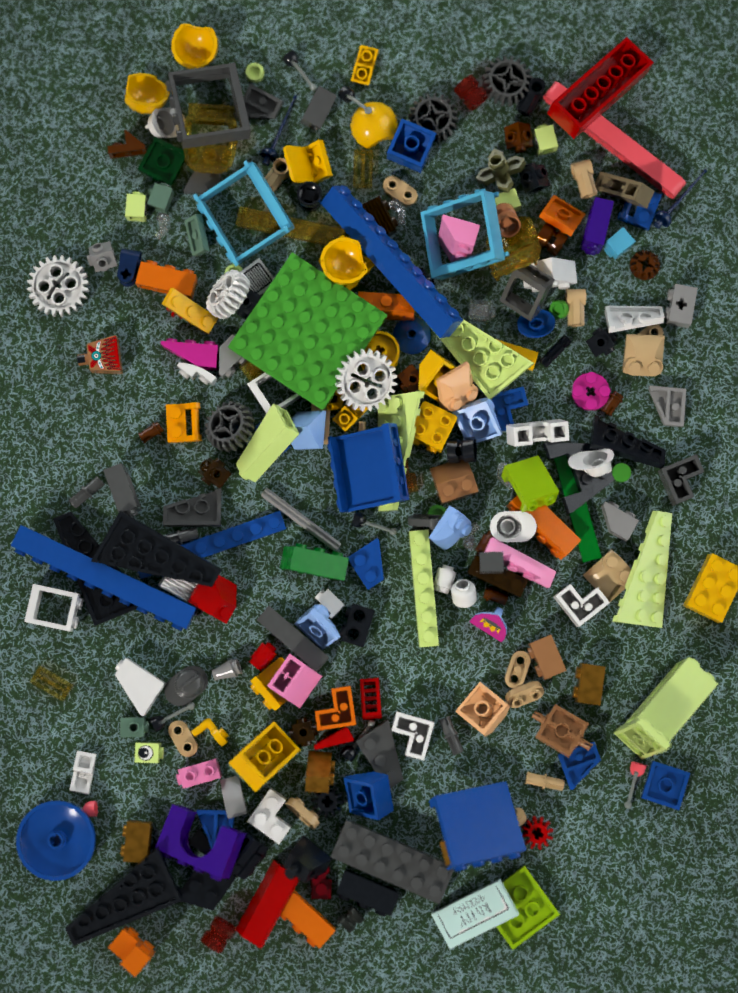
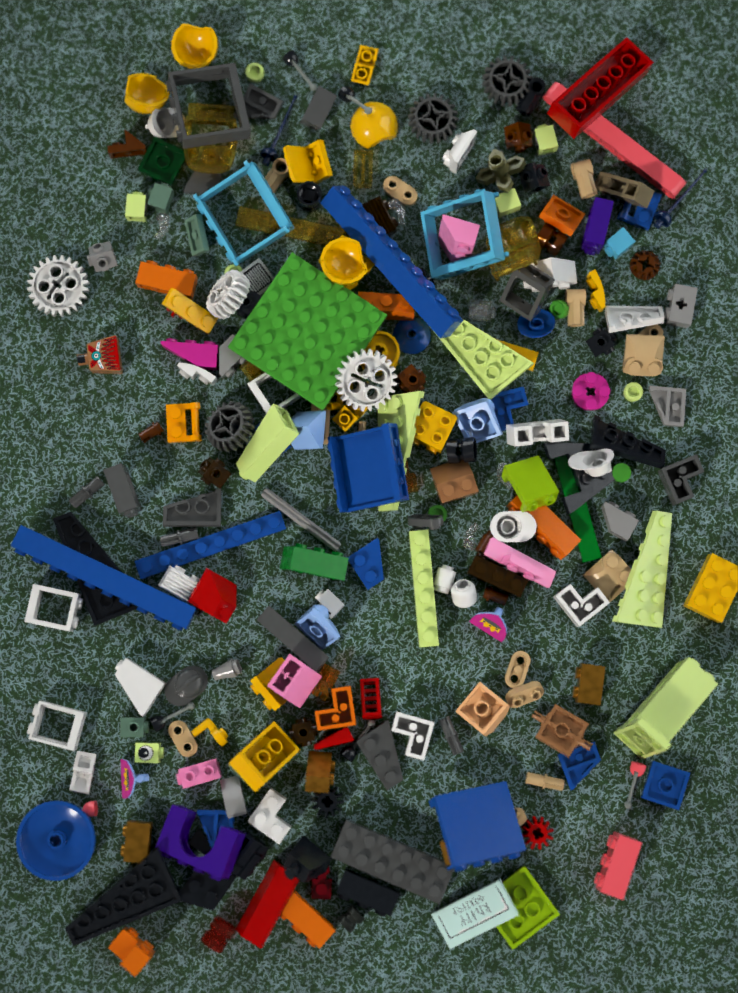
(37, 674): clear yellow tile -> none
(77, 727): none -> white window
(128, 263): dark blue piece -> none
(129, 778): none -> shield
(145, 550): black wing -> none
(263, 656): red brick -> none
(296, 806): tan plate -> none
(329, 677): none -> clear orange plate
(359, 520): hinge -> none
(362, 626): black brick -> none
(369, 795): blue slope -> none
(411, 145): blue slope -> none
(430, 369): yellow slope -> none
(450, 528): light blue slope -> none
(456, 388): light nougat slope -> none
(460, 150): none -> white slope
(471, 93): clear red wheel -> none
(491, 563): dark grey panel -> none
(508, 220): nougat wheel -> none
(546, 657): medium nougat brick -> none
(555, 351): black axle -> none
(598, 296): none -> yellow slope
(612, 403): reddish brown pin -> none
(617, 865): none -> coral brick
(633, 391): none -> yellowish green tile

